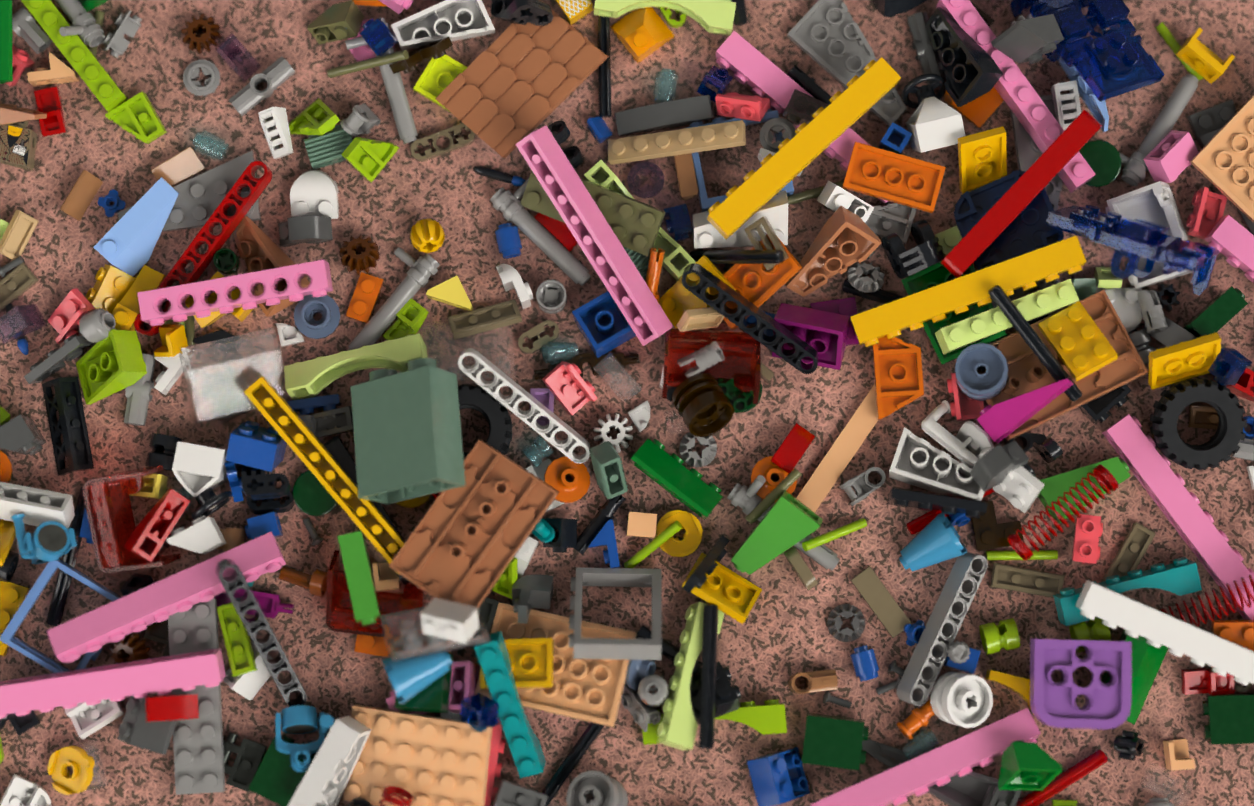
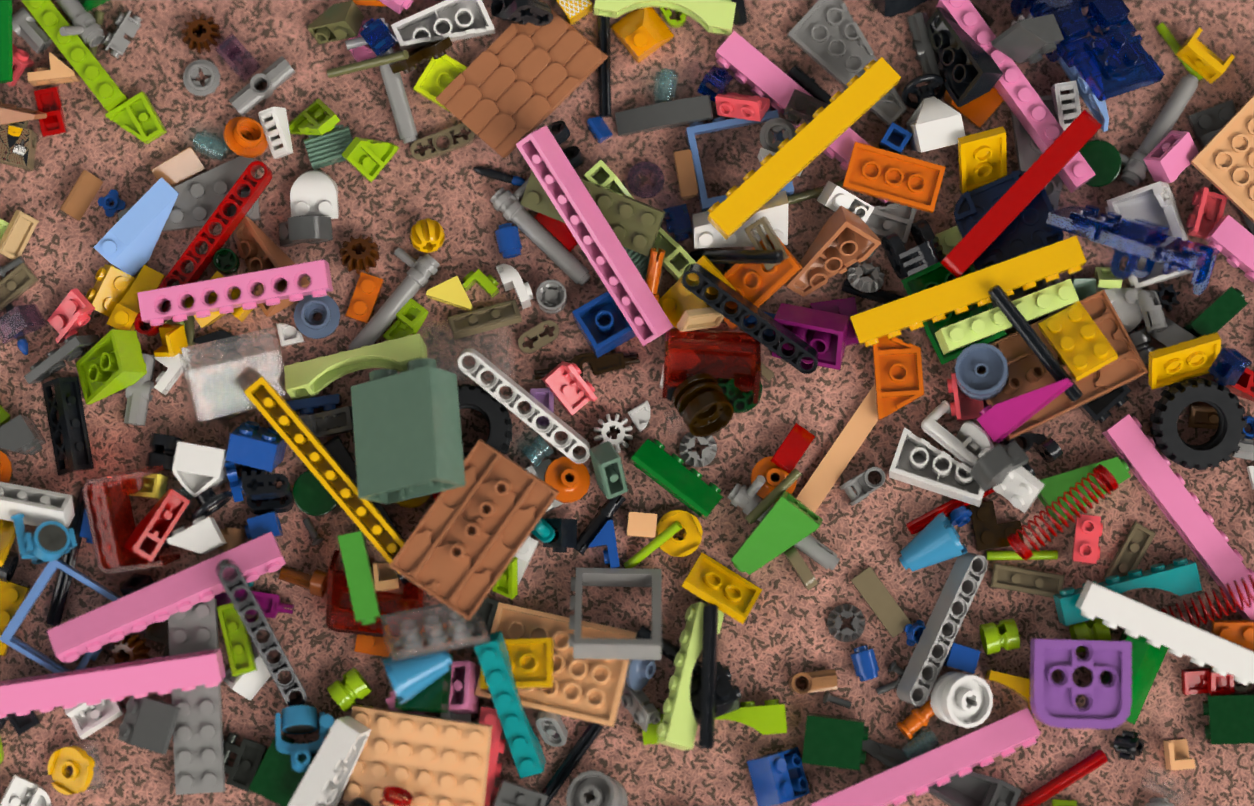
(96, 325): light grey head -> none
(171, 708): red slope -> none
(245, 137): none -> orange piece
(349, 689): none -> lime wheel
(360, 120): light grey piece -> none
(449, 620): white brick -> none
(479, 711): clear blue brick -> none
(488, 283): none -> lime bracket
(531, 592): dark grey brick -> none
(551, 728): none -> light grey plate
(559, 351): clear light blue cone -> none
(617, 377): clear slope -> none
(653, 699): light grey head -> none
(676, 142): tan plate -> none
(703, 357): light grey hinge -> none
(707, 565): black plate -> none
(834, 534): lime bar -> none
(931, 502): black wing -> none
(958, 652): light grey piece -> none
(1027, 767): green slope -> none

